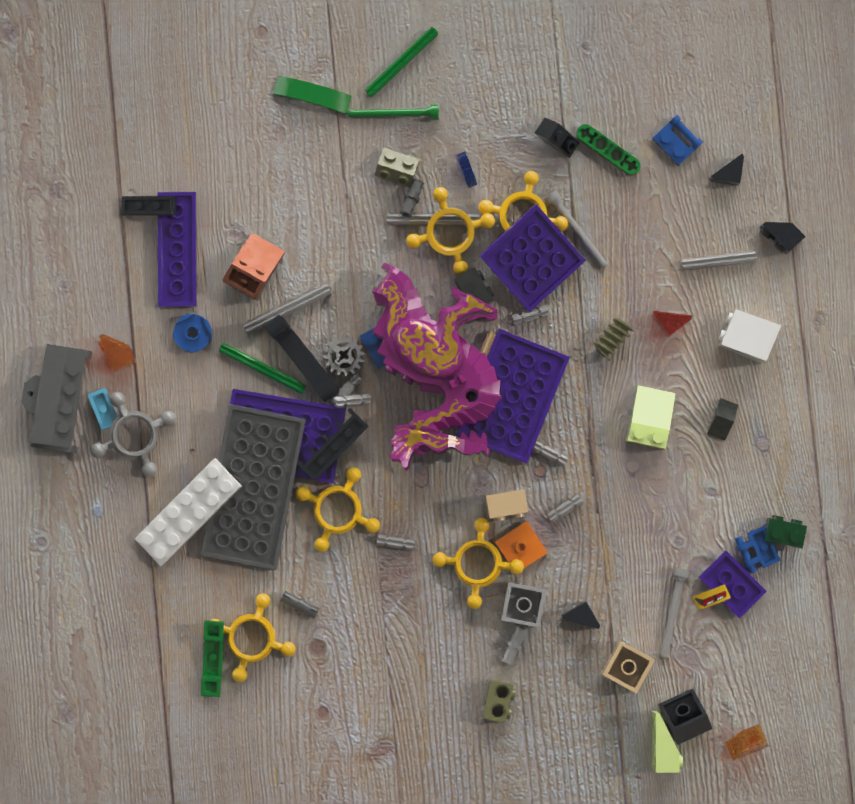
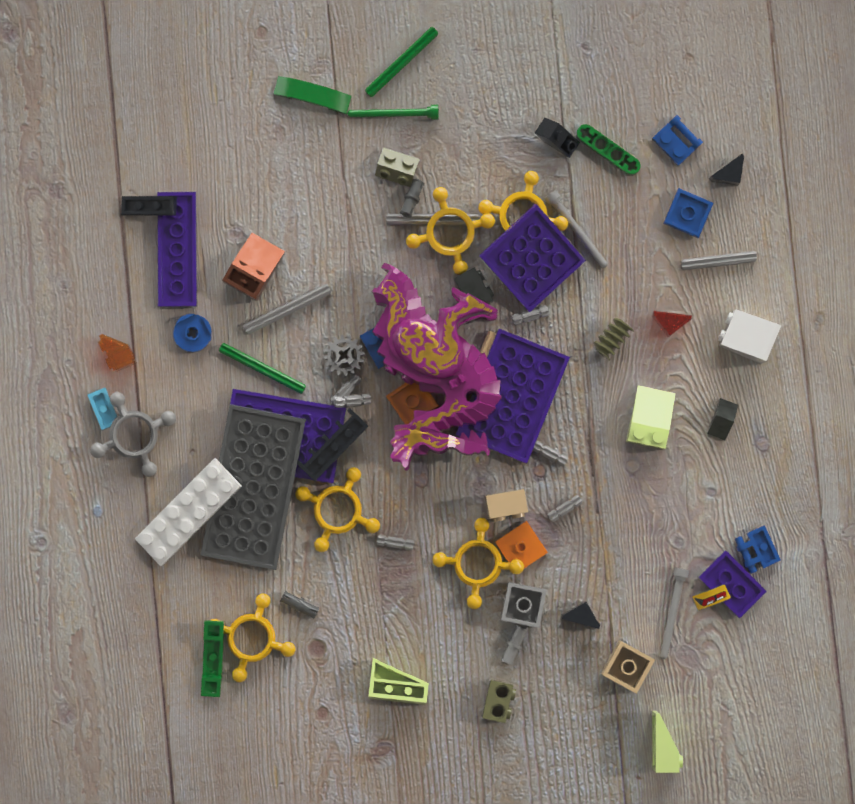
(56, 398): dark grey piece -> none
(302, 357): black beam -> none
(395, 685): none -> yellowish green wedge
(410, 398): none -> orange plate
(466, 169): clear blue beam -> none
(685, 716): black slope -> none
(688, 213): none -> blue plate
(746, 742): clear orange slope -> none
(784, 234): black slope -> none
(785, 532): dark green bracket -> none

